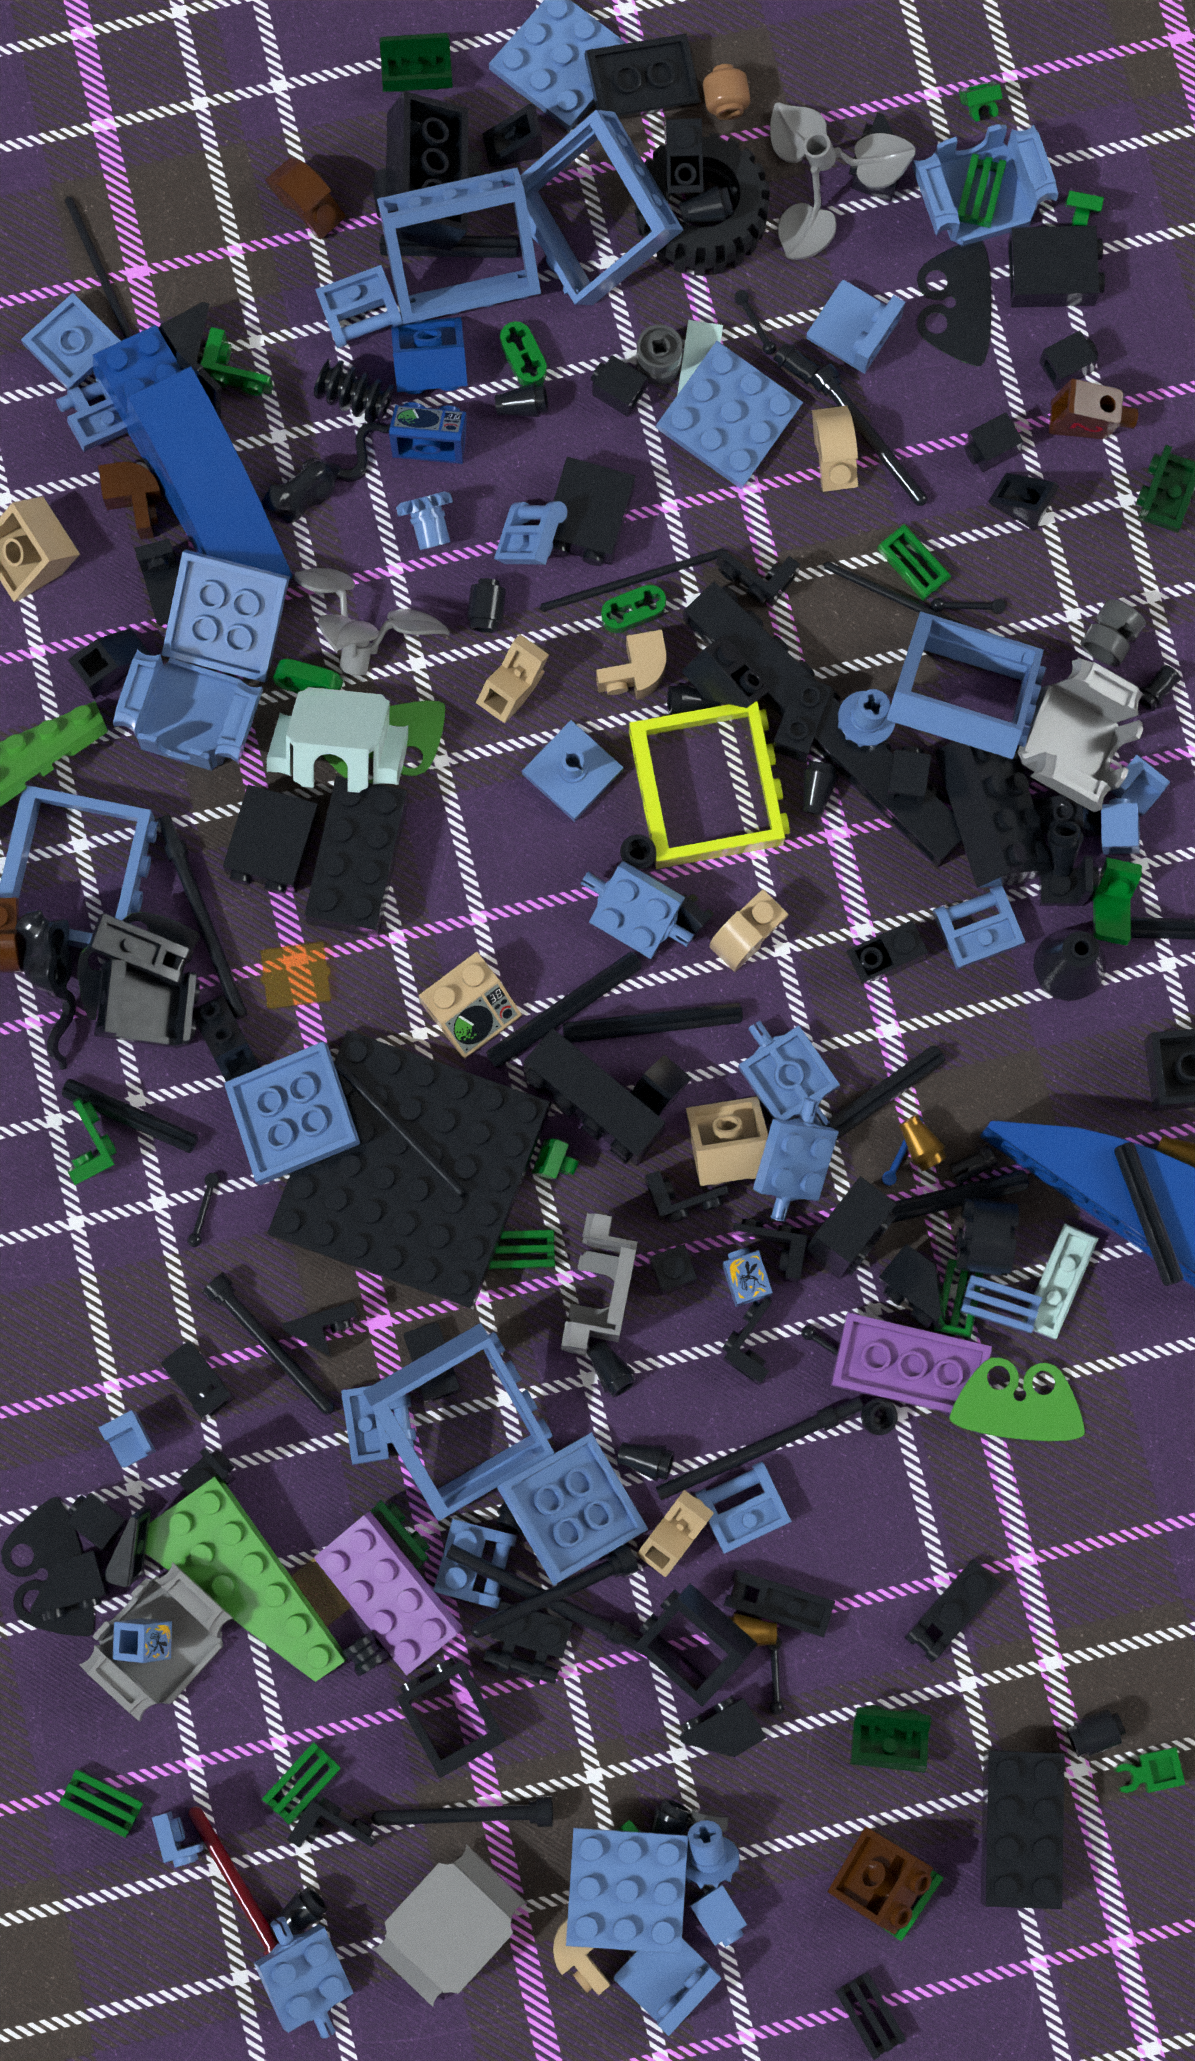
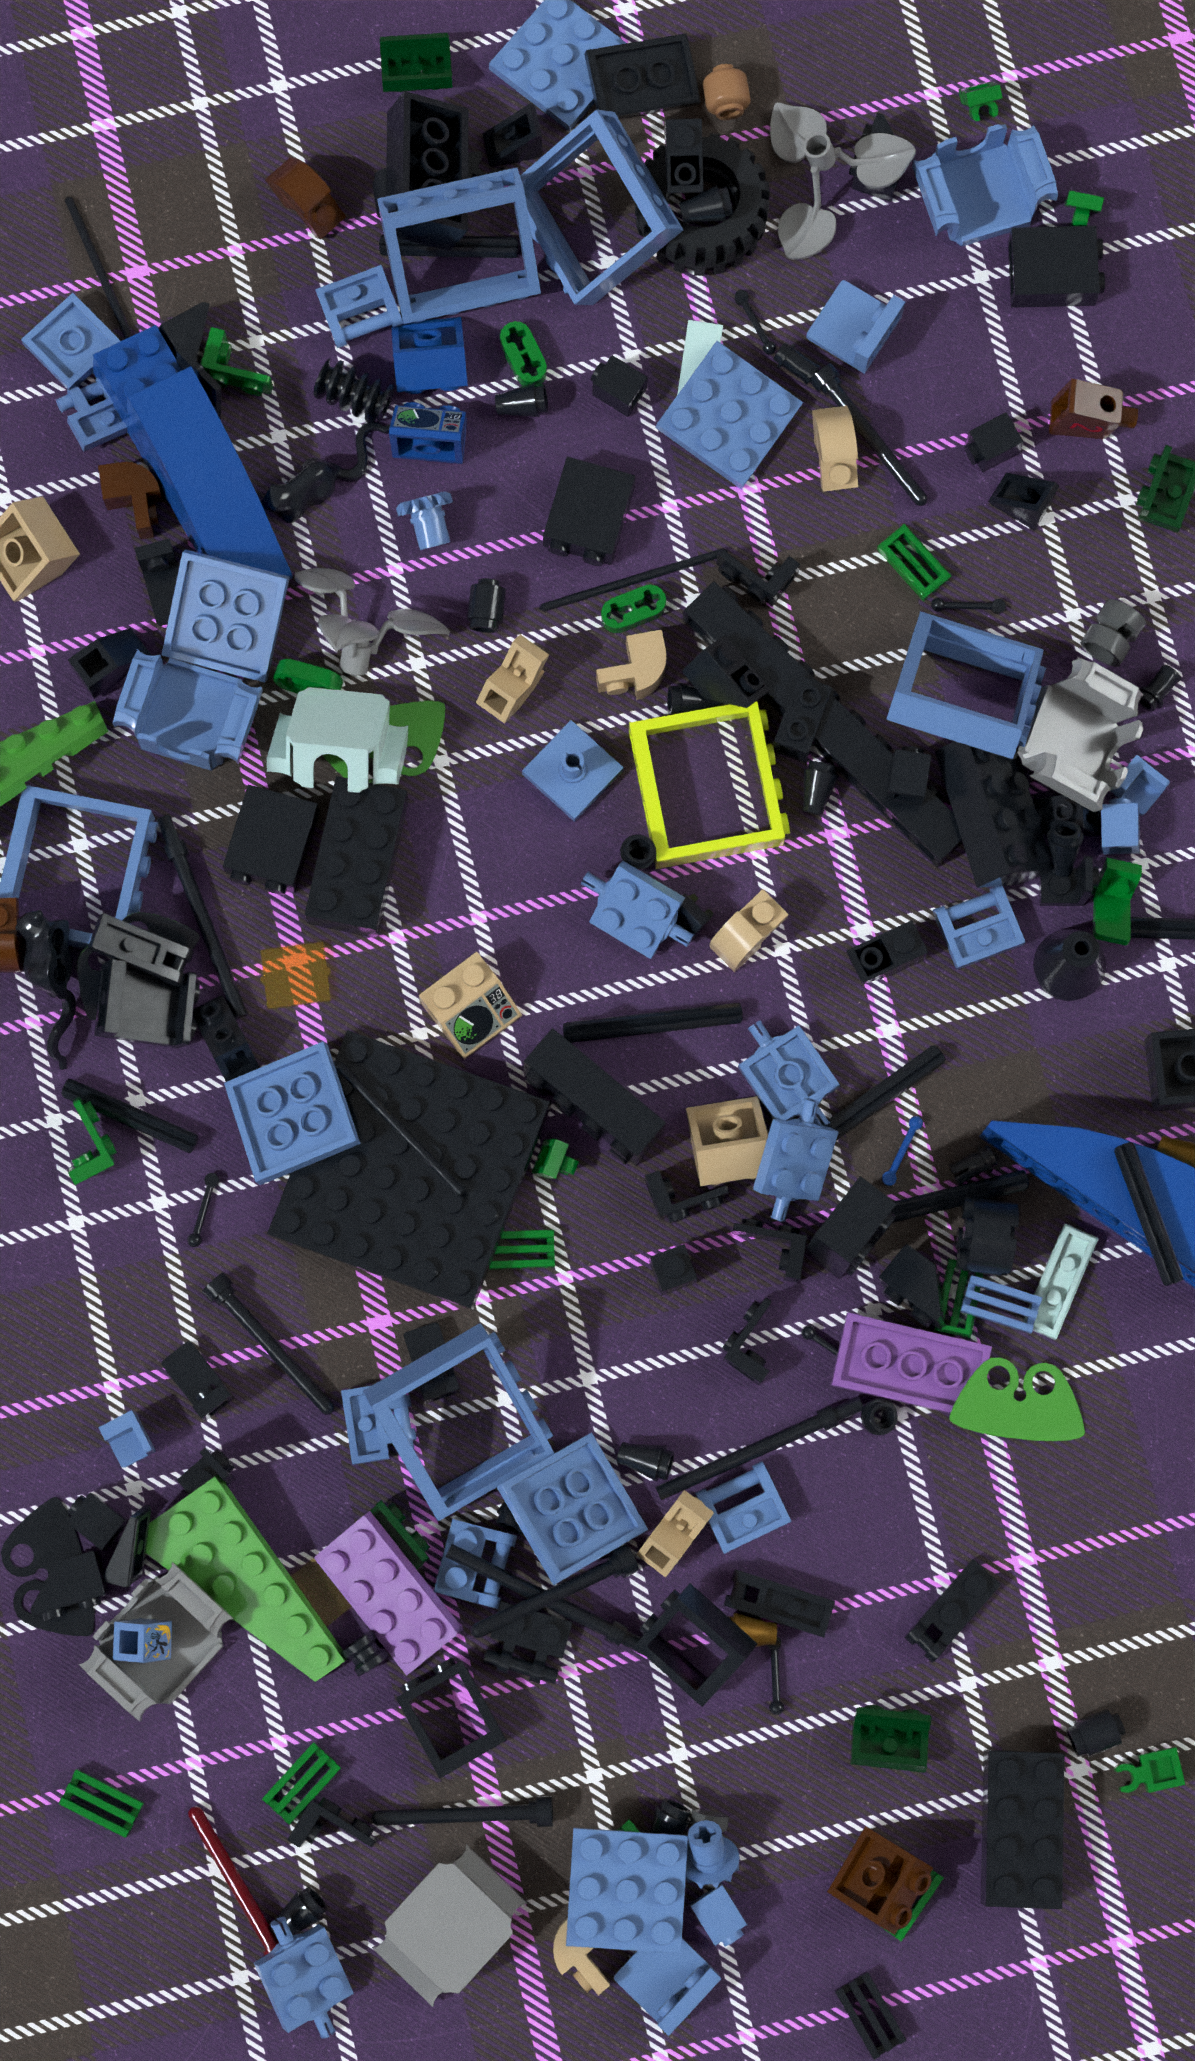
(169, 1834): medium blue bracket -> none
(311, 1327): black slope -> none
(529, 542): medium blue plate -> none
(564, 1009): black axle -> none
(605, 1322): light grey piece -> none
(611, 1370): black cone -> none
(659, 354): dark grey wheel -> none
(661, 1085): black brick -> none
(725, 1732): black slope -> none
(746, 1277): medium blue brick -> none
(864, 717): medium blue gear -> none
(885, 592): black axle -> none
(922, 1144): pearl gold cone -> none
(970, 318): black piece -> none
(987, 166): green tile -> none
(1069, 359): black brick -> none

